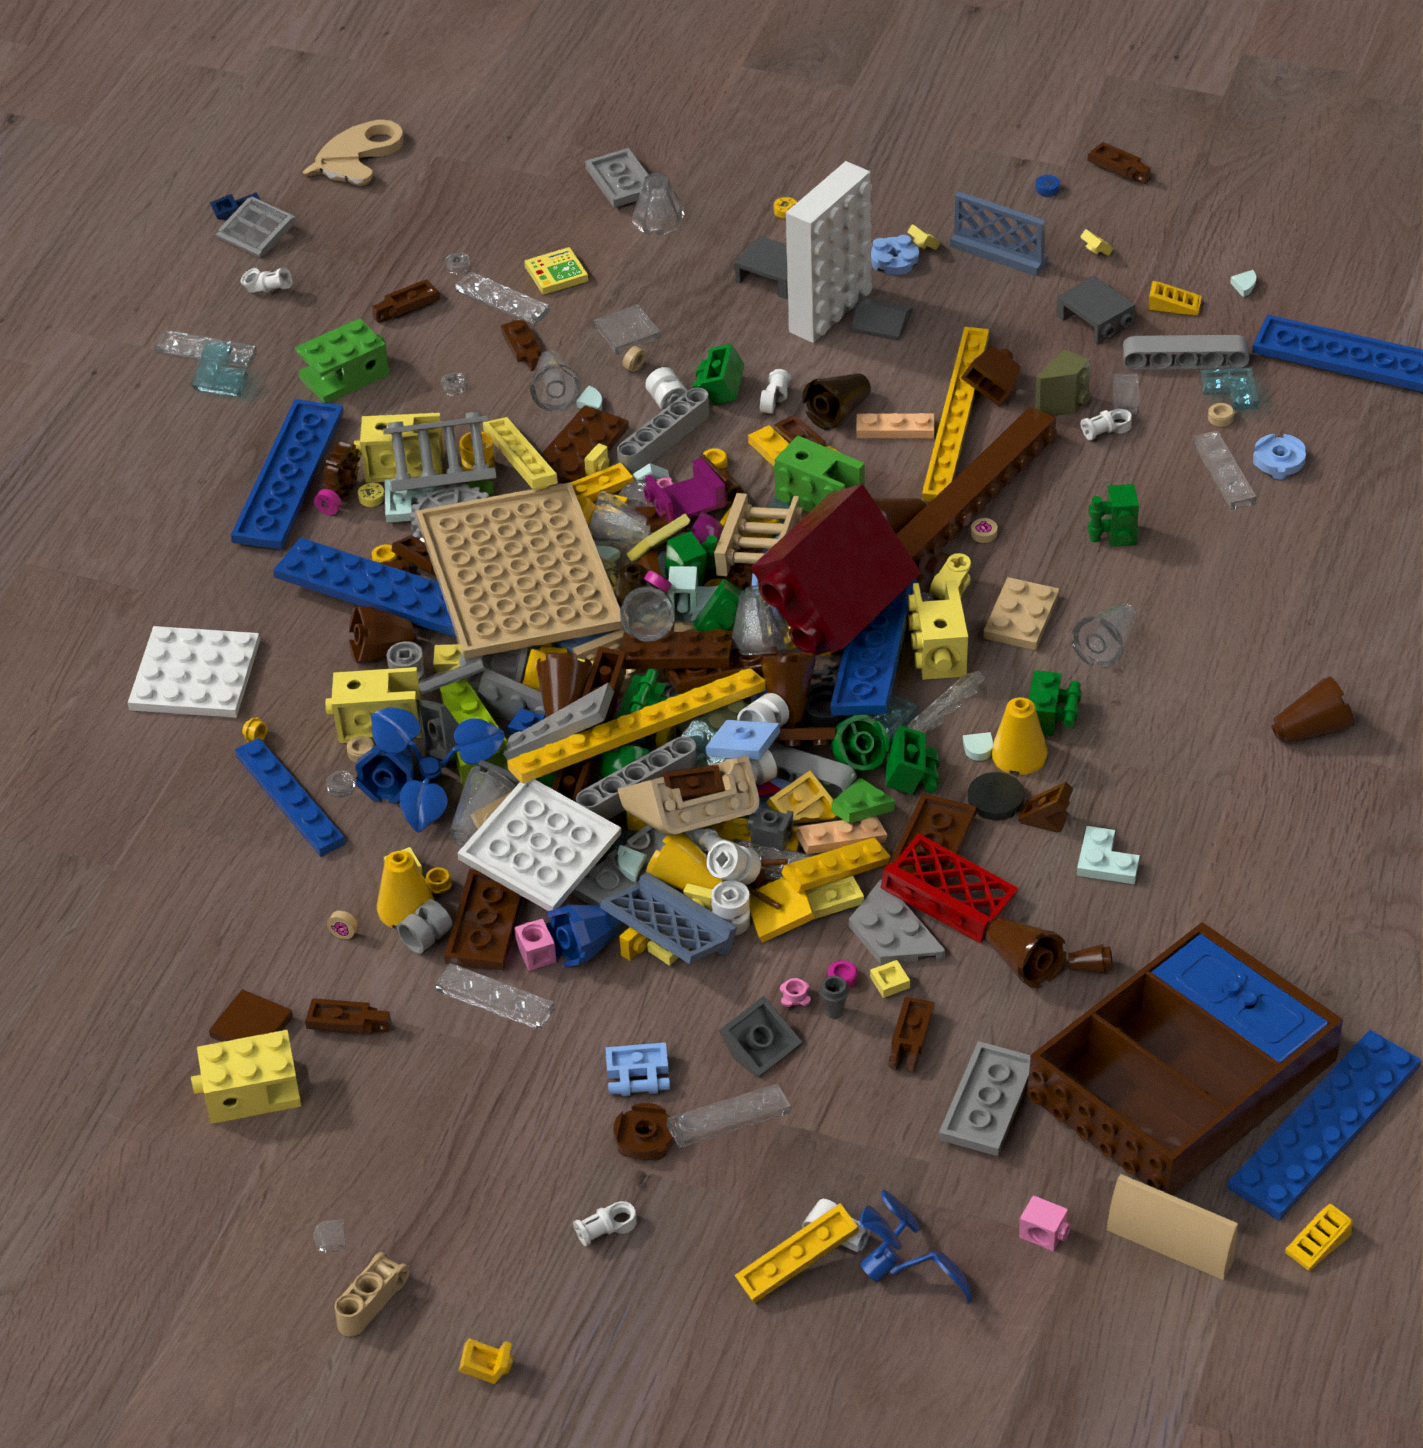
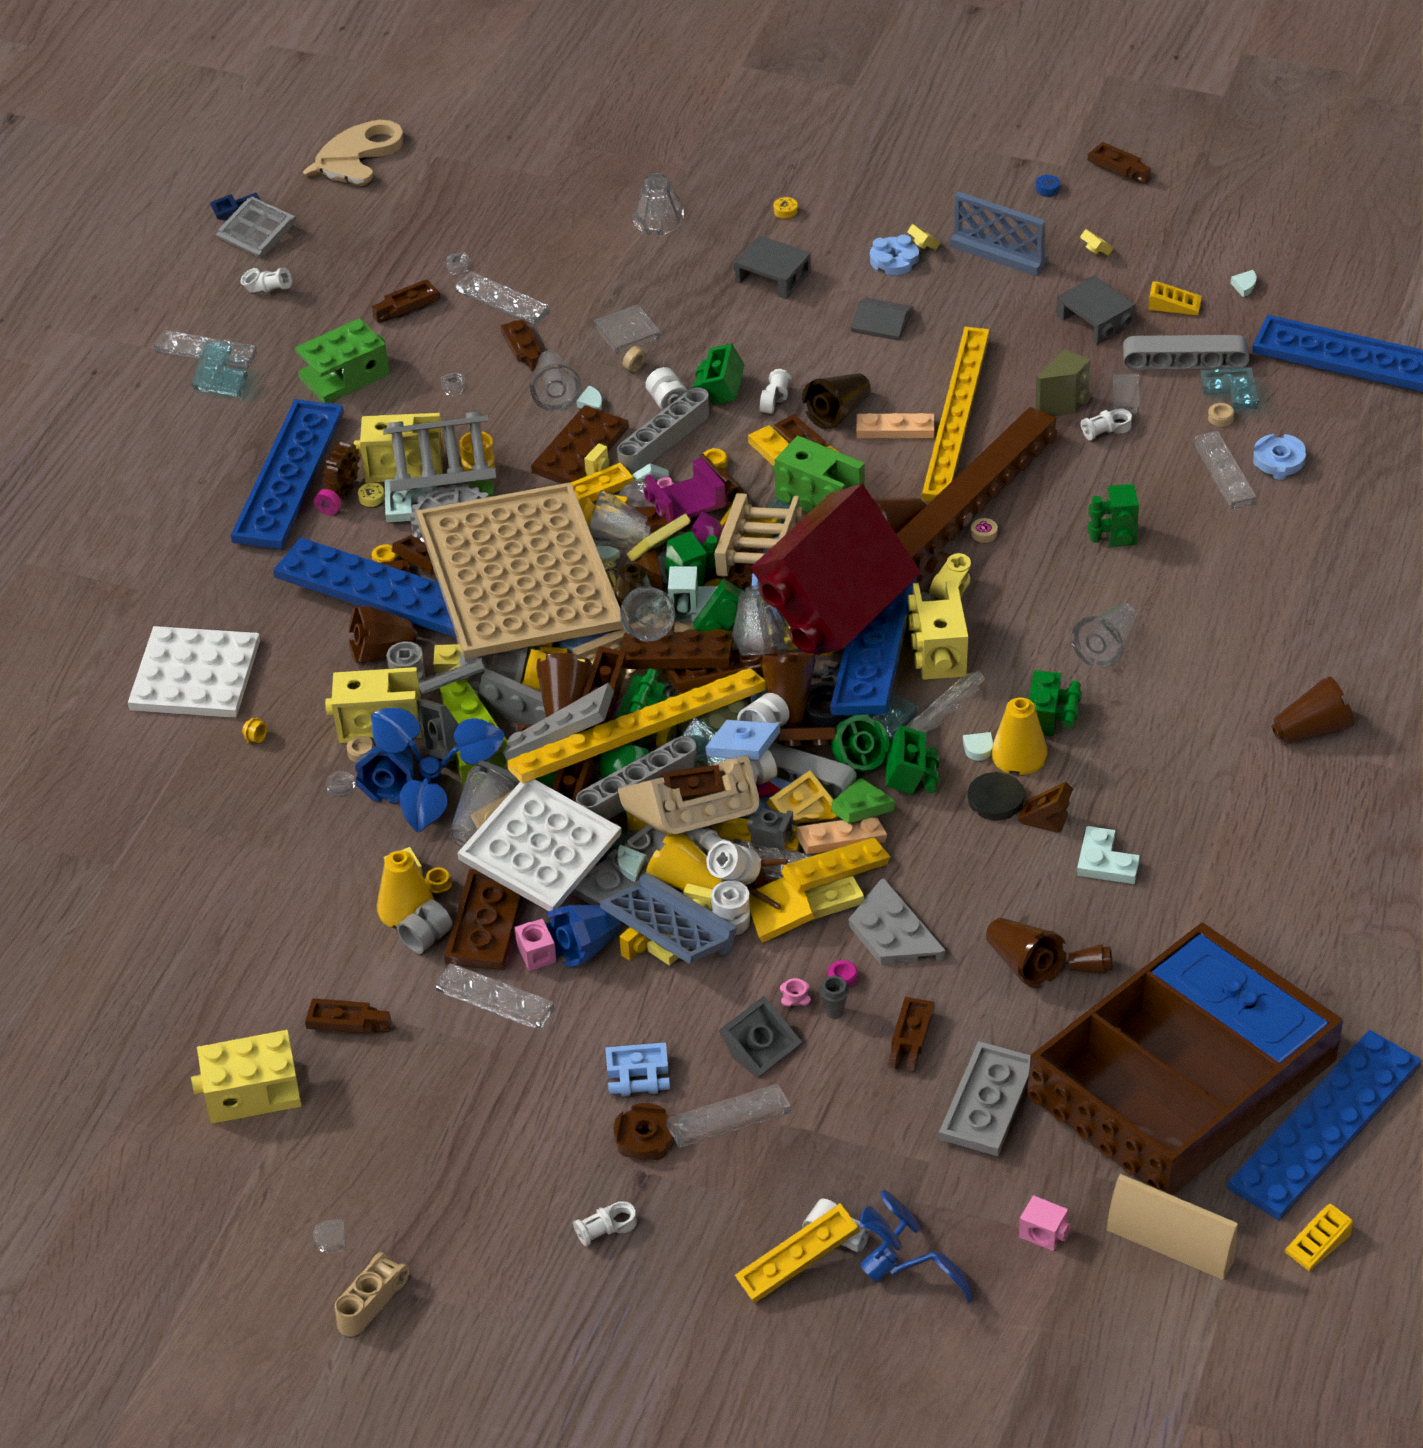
(248, 1017): reddish brown tile -> none
(290, 797): blue plate -> none
(342, 925): tan tile -> none
(485, 1361): yellow bracket -> none
(520, 453): light yellow plate -> none
(523, 720): blue plate -> none
(556, 270): light yellow tile -> none
(618, 176): light grey plate -> none
(658, 581): dark pink tile -> none
(829, 251): white brick -> none
(890, 978): light yellow plate -> none
(937, 900): red fence -> none
(940, 821): reddish brown plate -> none
(993, 374): reddish brown torso -> none
(1021, 613): tan plate -> none

